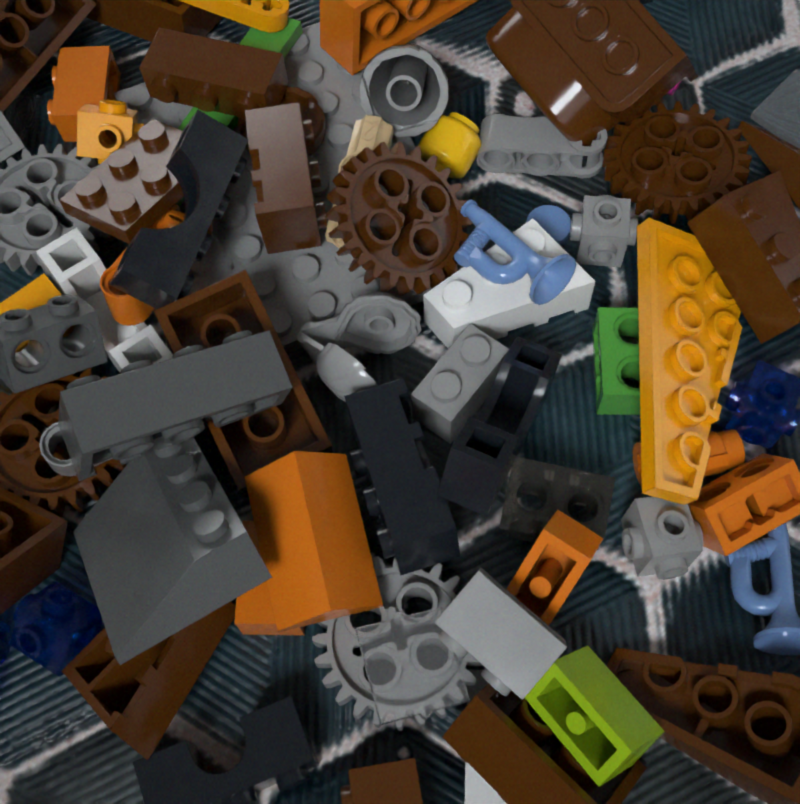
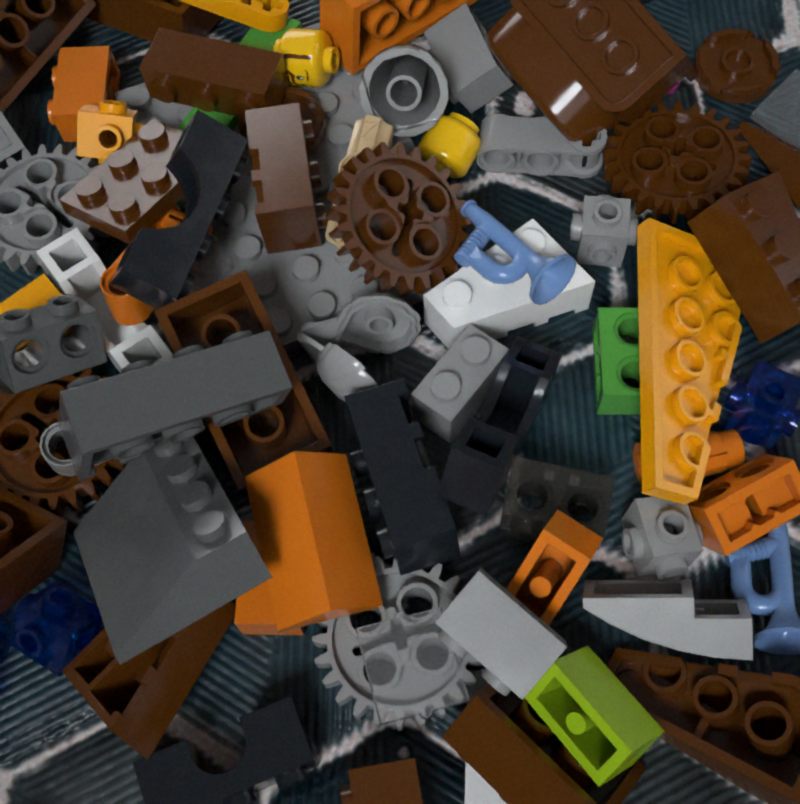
(308, 56): none -> yellow head
(470, 65): none -> light grey brick
(553, 221): medium blue tile -> none
(672, 618): none -> light grey slope
(736, 66): none -> reddish brown tile

